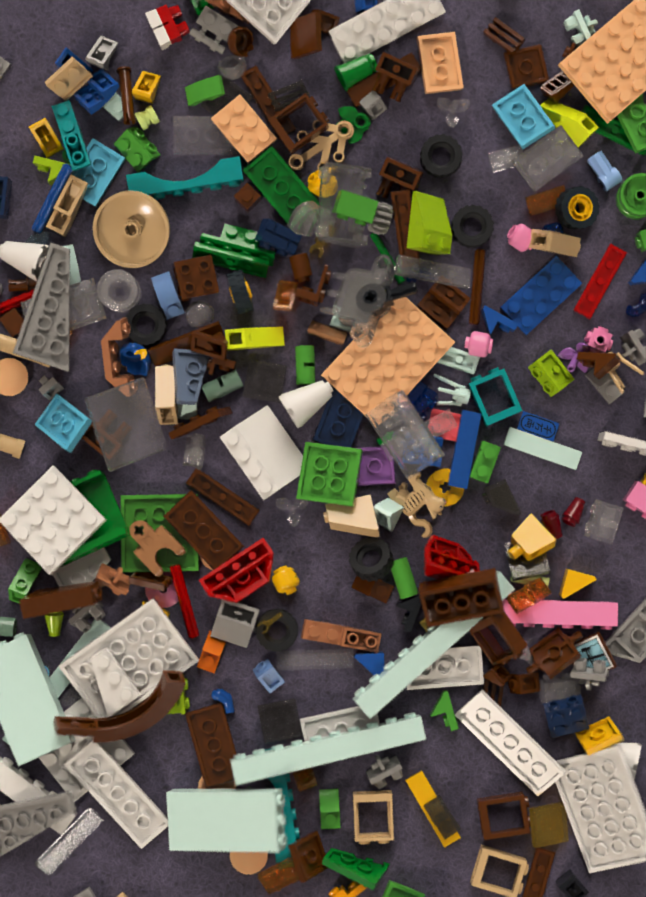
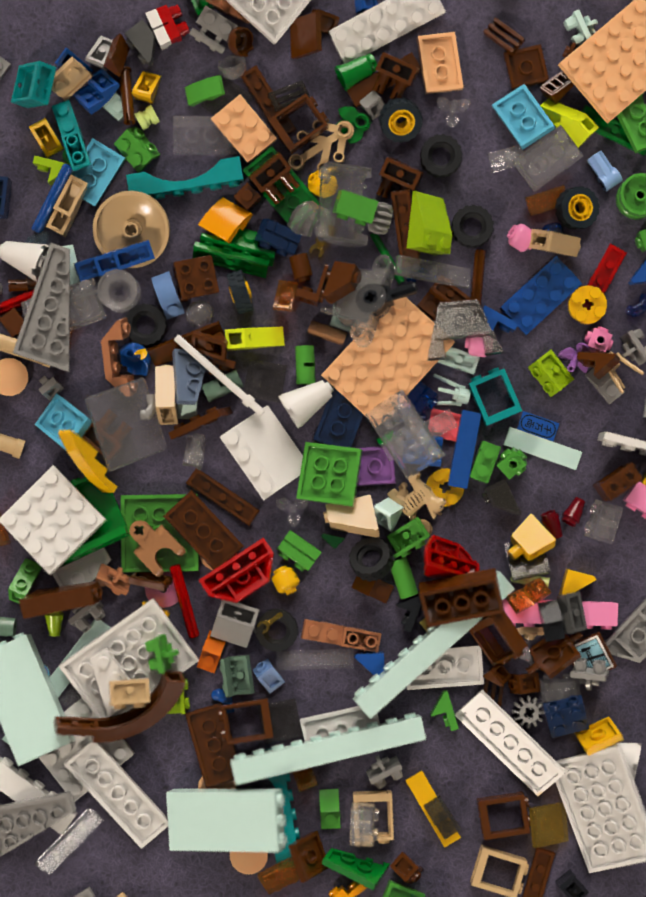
(32, 92): none -> teal window
(84, 458): none -> yellow slope
(115, 259): none -> blue slope
(117, 55): none -> reddish brown slope
(129, 692): none -> tan bracket
(143, 41): none -> dark grey slope
(150, 410): none -> light grey arm
(163, 653): none -> bright green hips
(223, 716): none -> reddish brown window
(225, 219): none -> light orange slope
(237, 675): none -> sand green bracket
(246, 399): none -> white bar
(269, 172): none -> reddish brown brick
(299, 551): none -> bright green brick
(332, 540): none -> dark green slope
(341, 281): none -> reddish brown slope
(362, 824): none -> clear brick
(400, 131): none -> black wheel
(407, 537): none -> bright green bracket
(407, 868): none -> reddish brown bracket
(461, 321): none -> clear smoke wing
(511, 469): none -> bright green brick
(530, 632): none -> tan piece
(534, 713): none -> light grey gear
(551, 620): none -> black slope
(572, 612): none -> dark grey slope
(596, 311): none -> yellow plate
(614, 483): none -> reddish brown window

